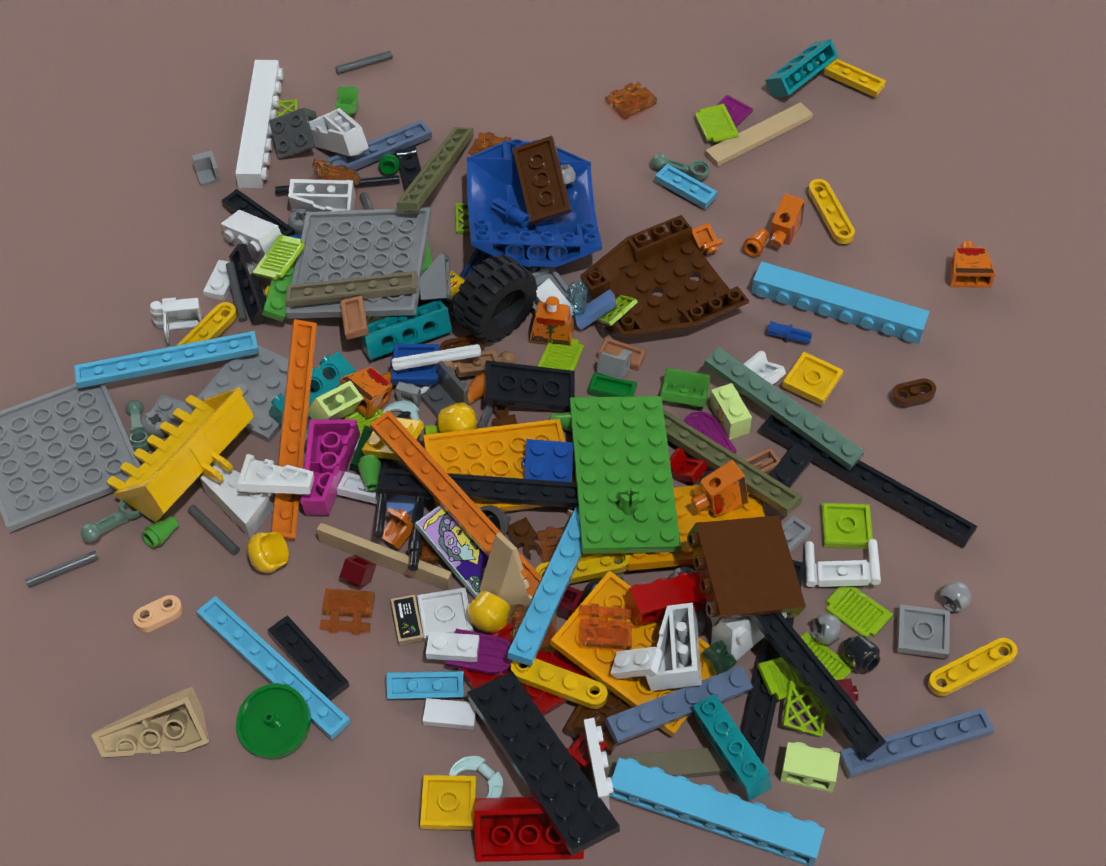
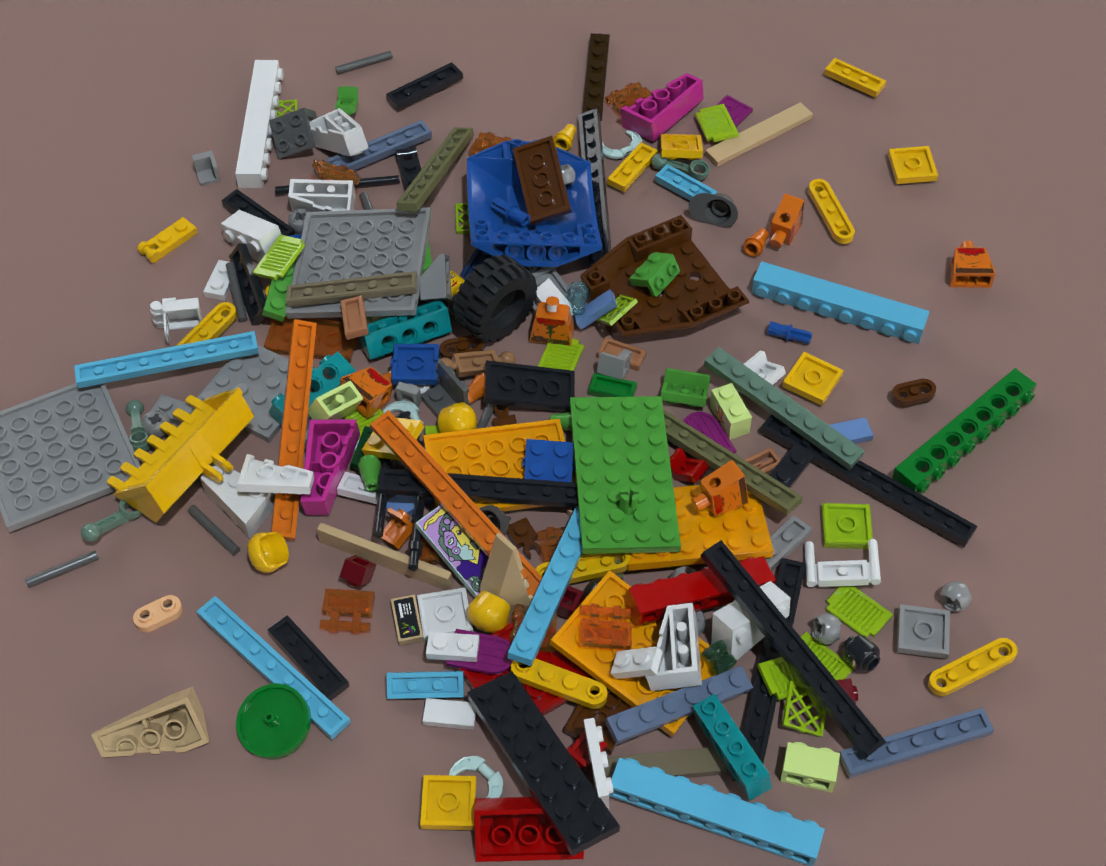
(158, 532): bright green cone -> none
(167, 240): none -> yellow plate
(328, 340): none -> clear orange tile
(389, 164): green plate -> none
(424, 86): none -> black plate
(436, 356): white axle -> none
(565, 137): none -> yellow cone
(593, 152): none -> black plate
(596, 73): none -> dark brown plate
(618, 154): none -> light aqua piece
(632, 167): none -> yellow plate
(656, 272): none -> bright green bracket
(663, 108): none -> dark pink wedge
(681, 146): none -> yellow plate
(705, 239): orange bracket -> none
(714, 209): none -> dark grey piece
(745, 568): reddish brown panel -> none
(802, 68): teal brick -> none
(855, 430): none -> medium blue tile
(912, 164): none -> yellow plate
(965, 432): none -> green brick

